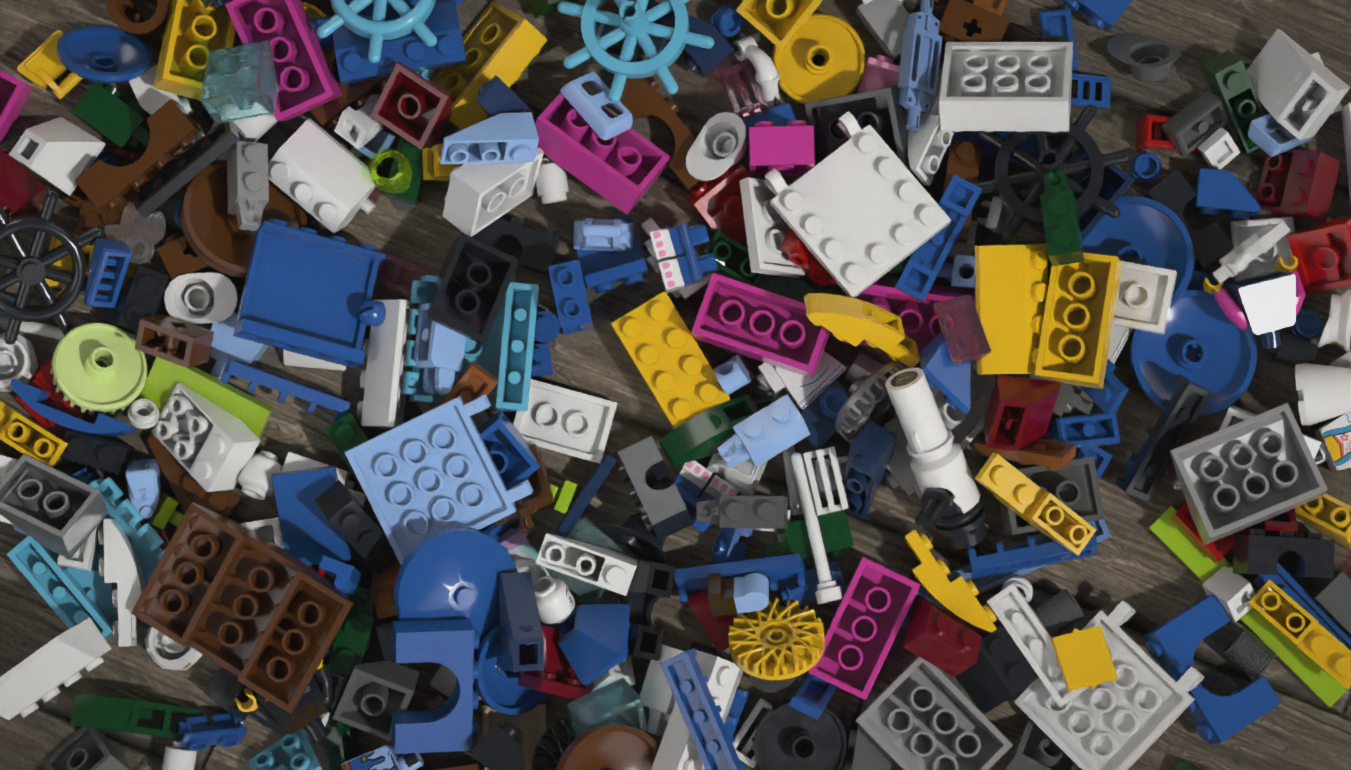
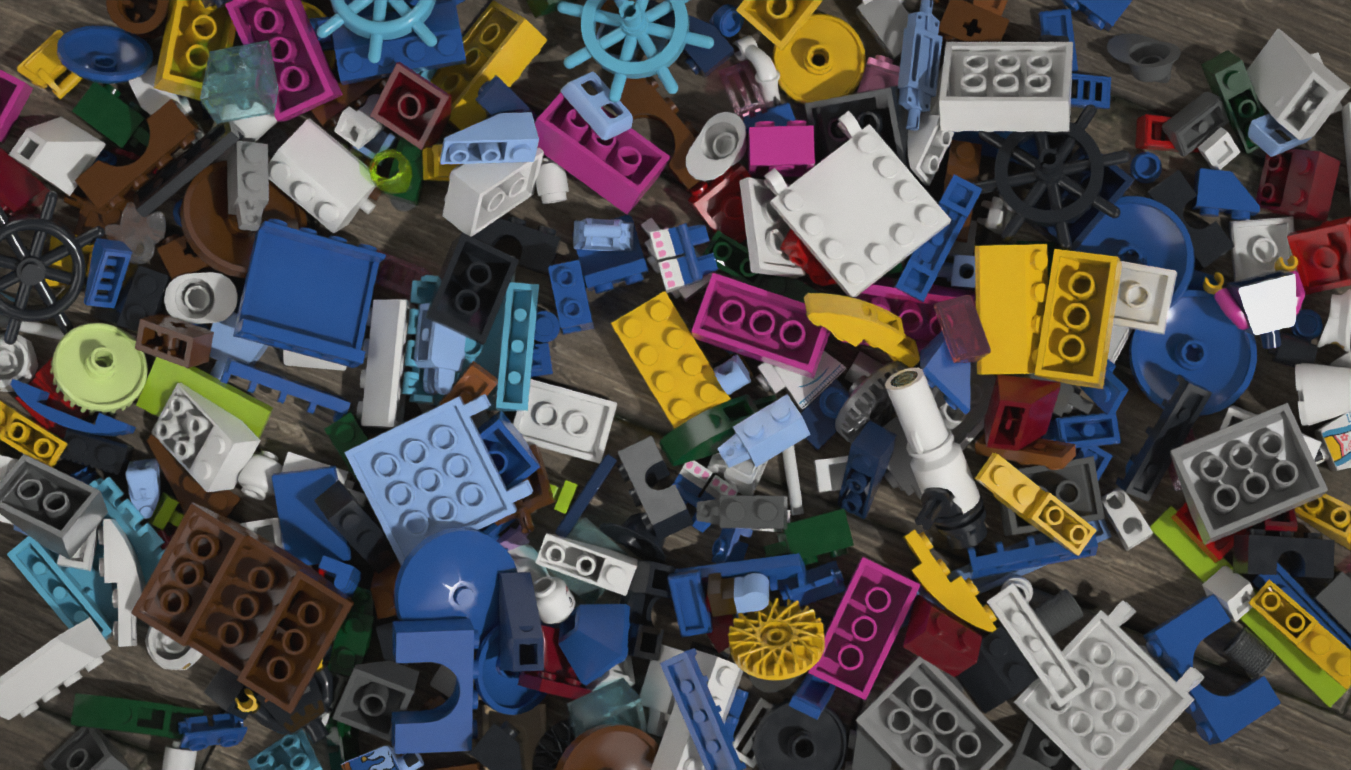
(143, 407): white plate -> none
(372, 313): blue hinge -> none
(690, 603): none -> blue tile
(827, 588): white piece -> none
(838, 480): white tile -> none
(1061, 220): dark green hinge -> none
(1084, 658): yellow piece -> none
(1125, 518): none -> white leg
(1239, 257): white plate -> none

